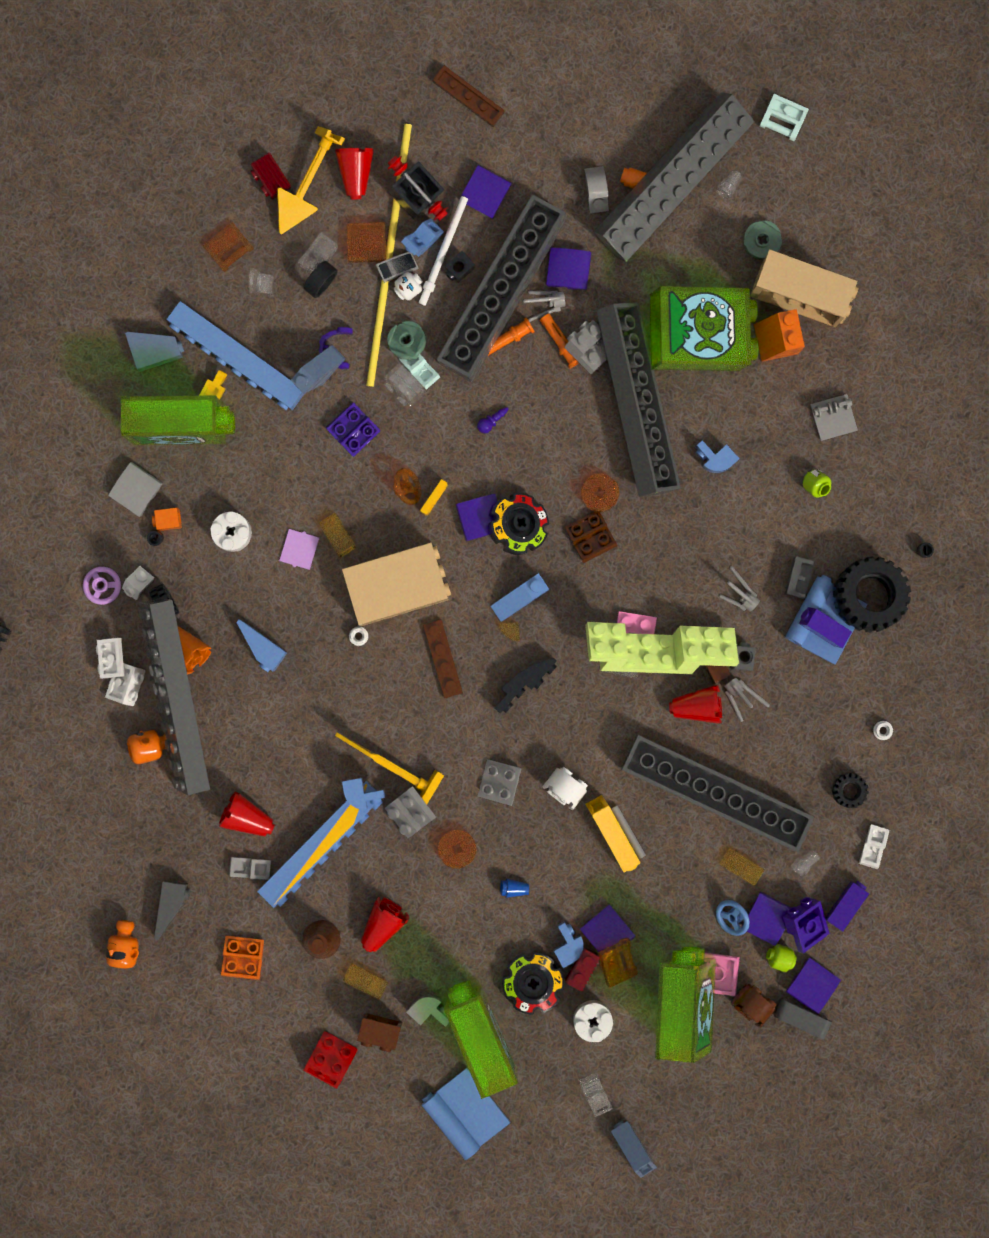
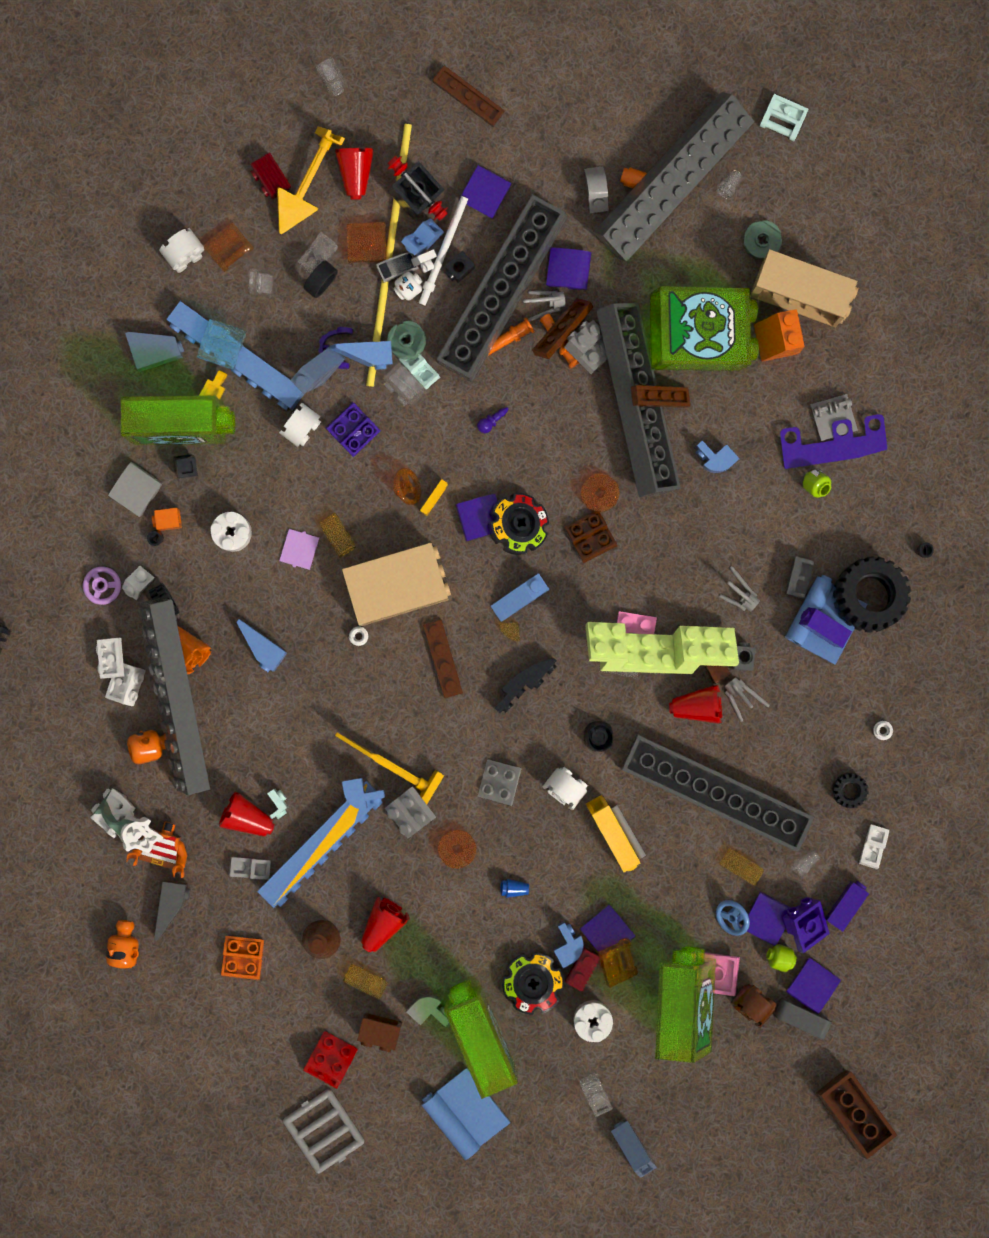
(124, 822): none -> white hips
(168, 852): none -> torso
(182, 249): none -> white brick
(185, 466): none -> black brick
(221, 344): none -> clear light blue slope
(278, 798): none -> light aqua bracket
(300, 425): none -> white brick
(331, 77): none -> clear brick
(337, 1110): none -> light grey bar
(367, 353): none -> medium blue slope
(425, 261): none -> white tile
(562, 328): none -> reddish brown plate
(598, 736): none -> black hair
(660, 396): none -> reddish brown plate
(840, 449): none -> dark purple piece
(856, 1114): none -> reddish brown brick

